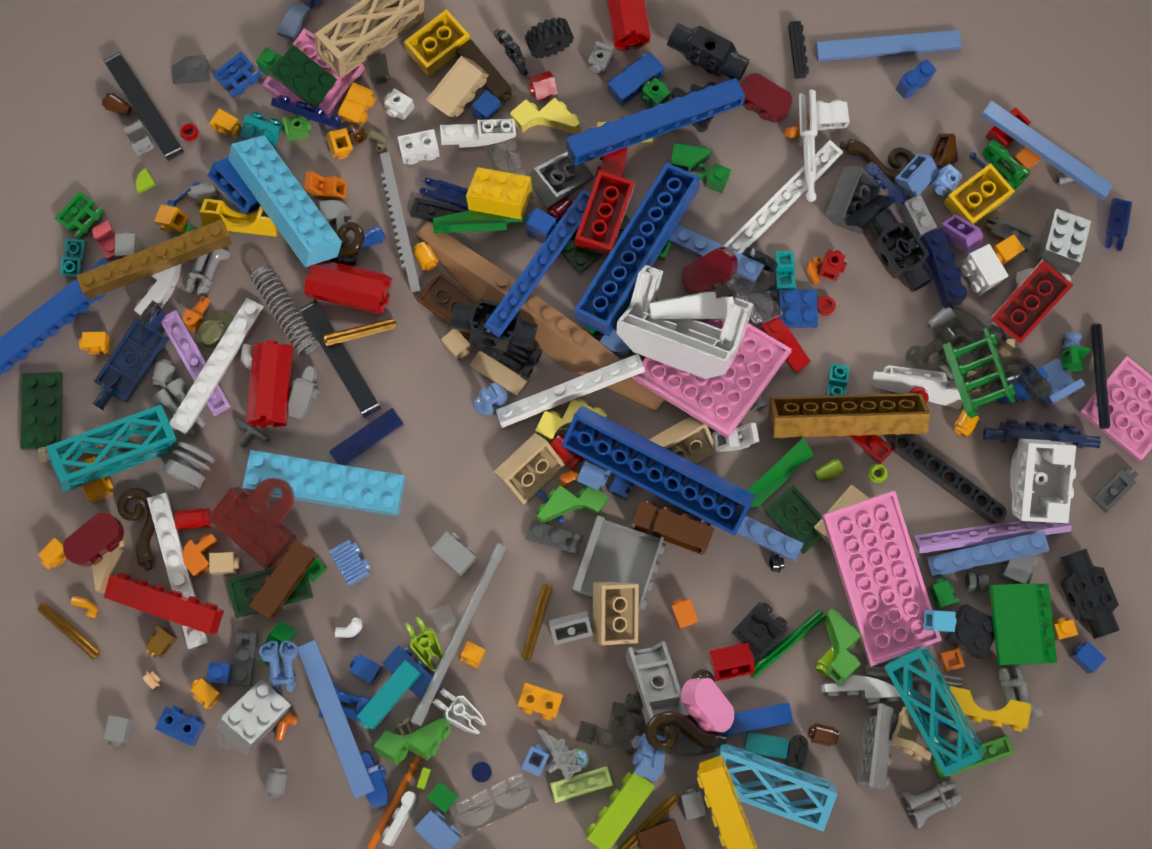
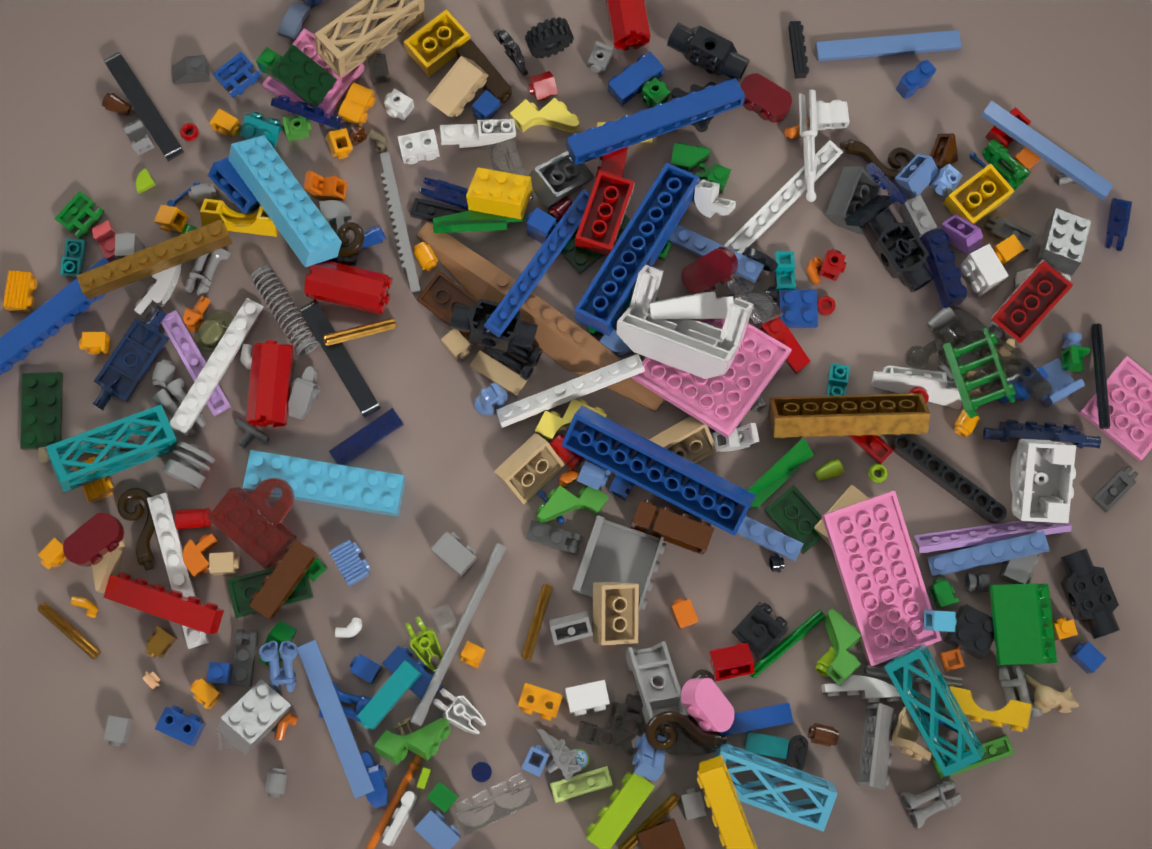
(19, 291): none -> light orange brick
(587, 697): none -> white brick
(708, 199): none -> white brick
(1049, 698): none -> tan animal

